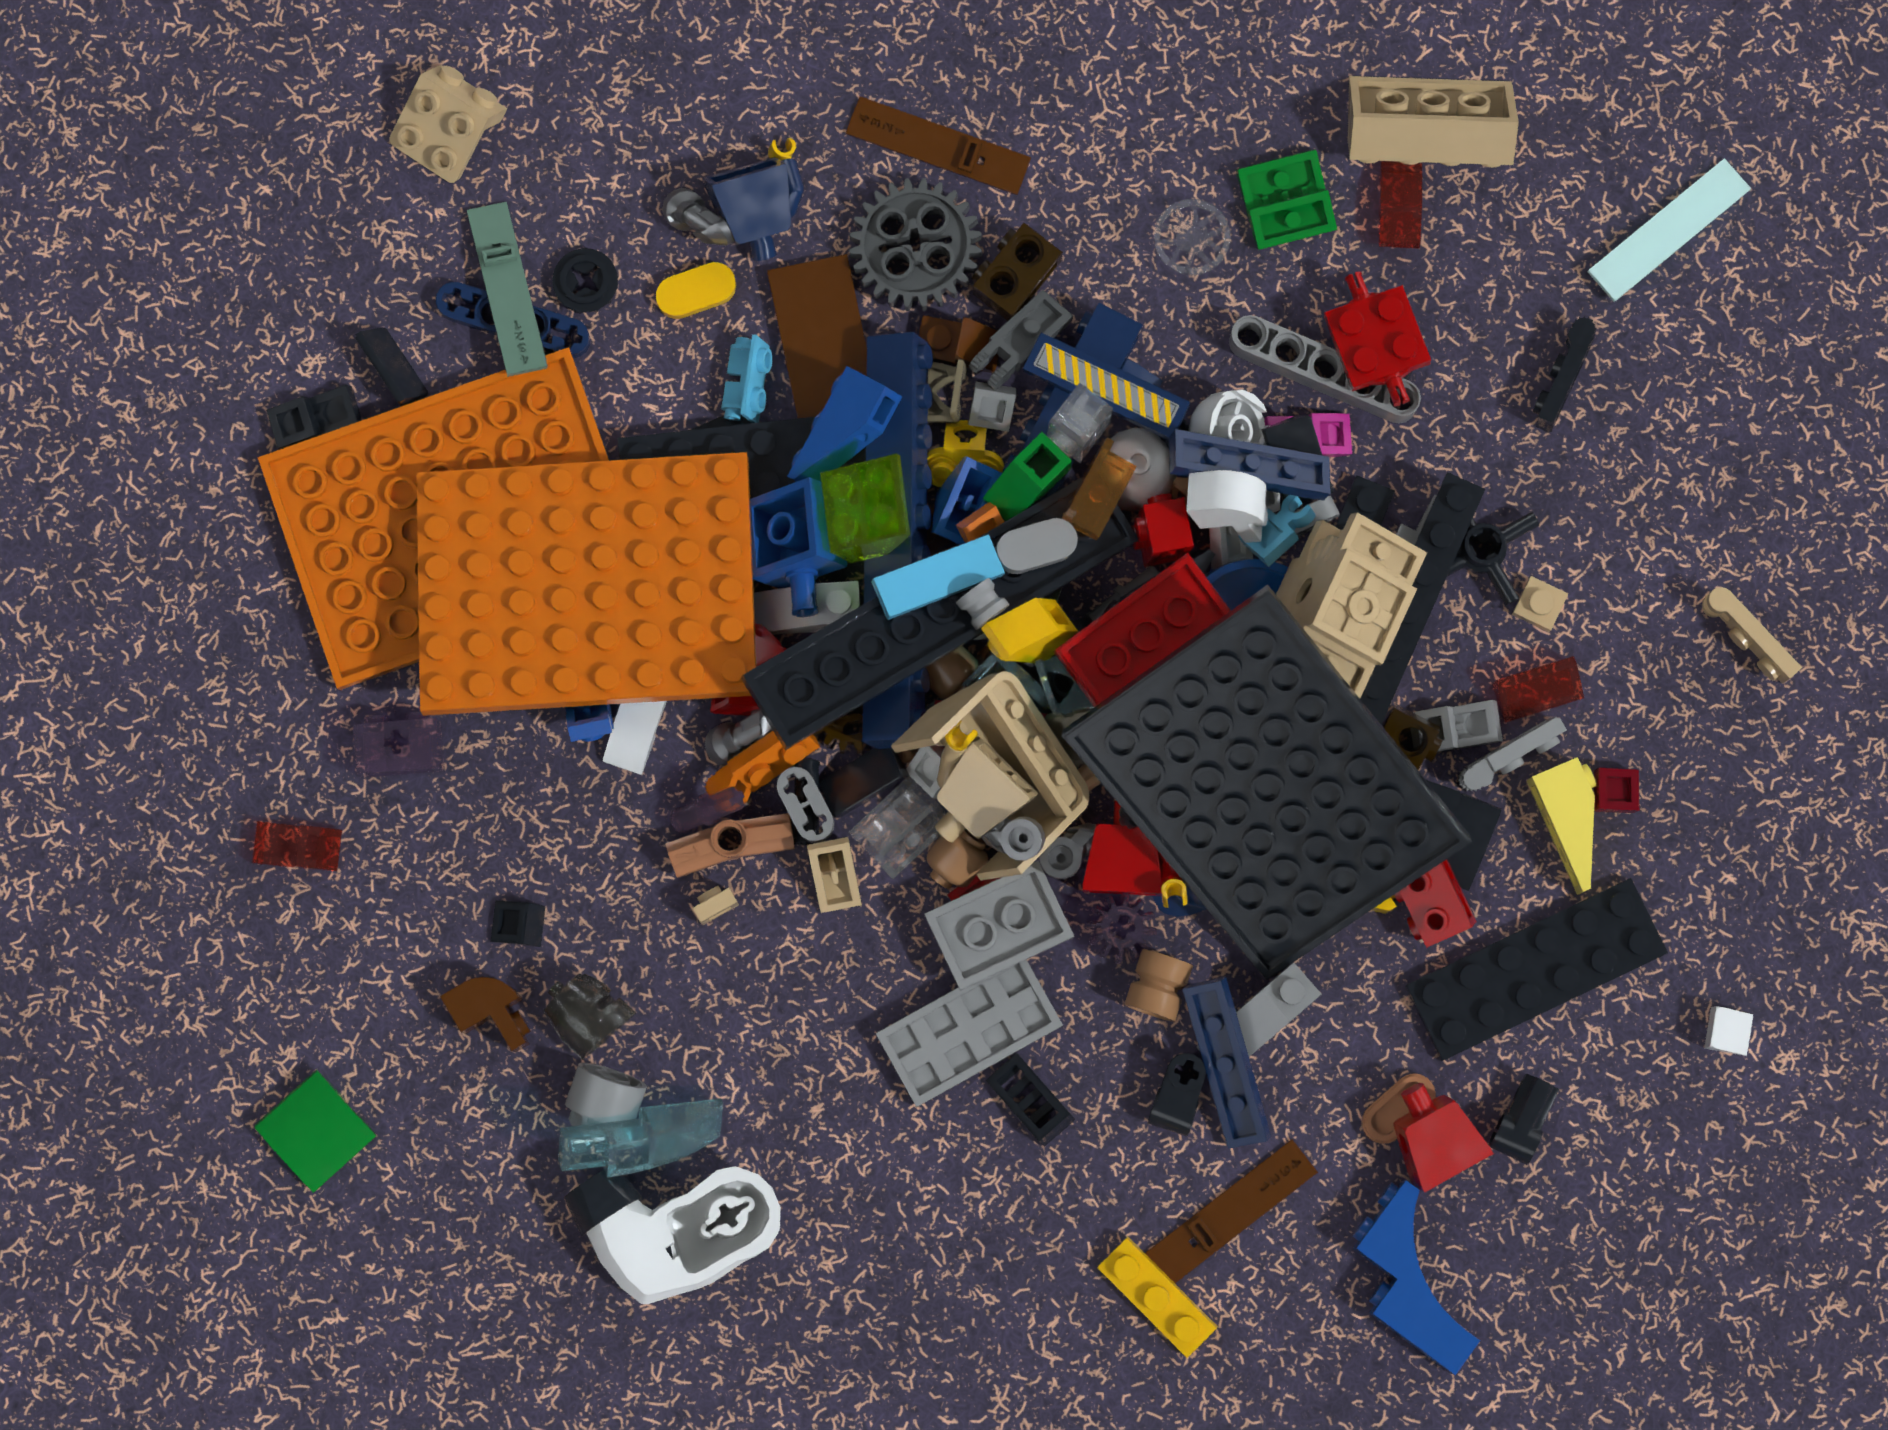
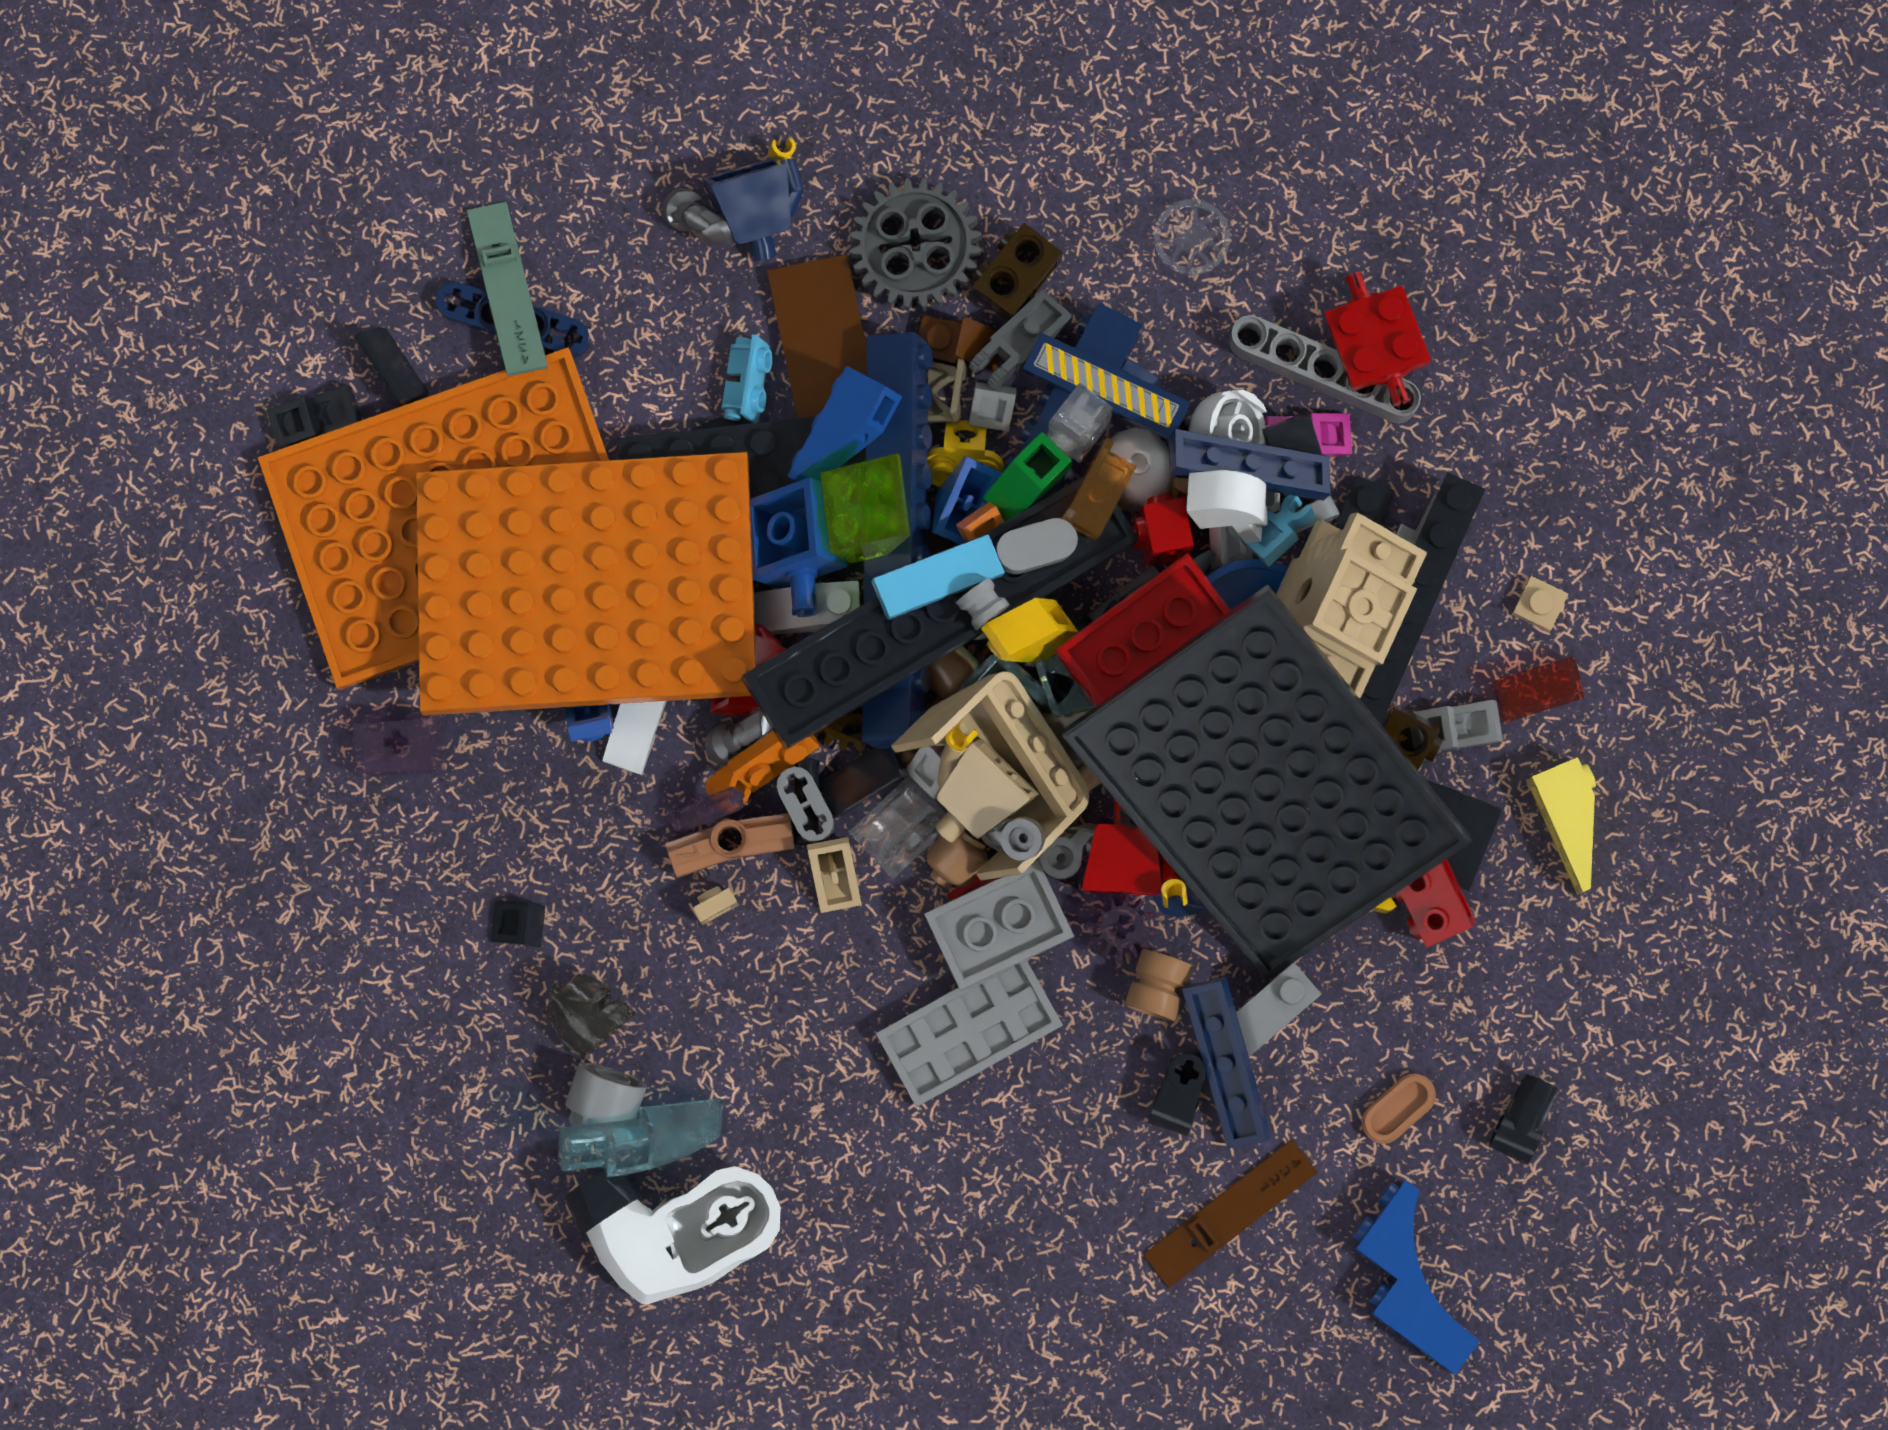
(296, 846): clear red slope -> none
(315, 1131): green slope -> none
(445, 121): tan bracket -> none
(486, 999): reddish brown brick -> none
(584, 262): black gear -> none
(695, 290): yellow tile -> none
(938, 145): reddish brown piece -> none
(1051, 1128): black slope -> none
(1157, 1297): yellow plate -> none
(1286, 199): green slope -> none
(1400, 205): clear red slope -> none
(1432, 121): tan slope -> none
(1436, 1138): red torso -> none
(1492, 563): black bar -> none
(1509, 755): light grey hinge -> none
(1536, 969): black plate -> none
(1565, 371): black hinge -> none
(1616, 790): dark red plate -> none
(1669, 230): light aqua piece -> none
(1728, 1030): white slope -> none
(1751, 634): tan plate -> none

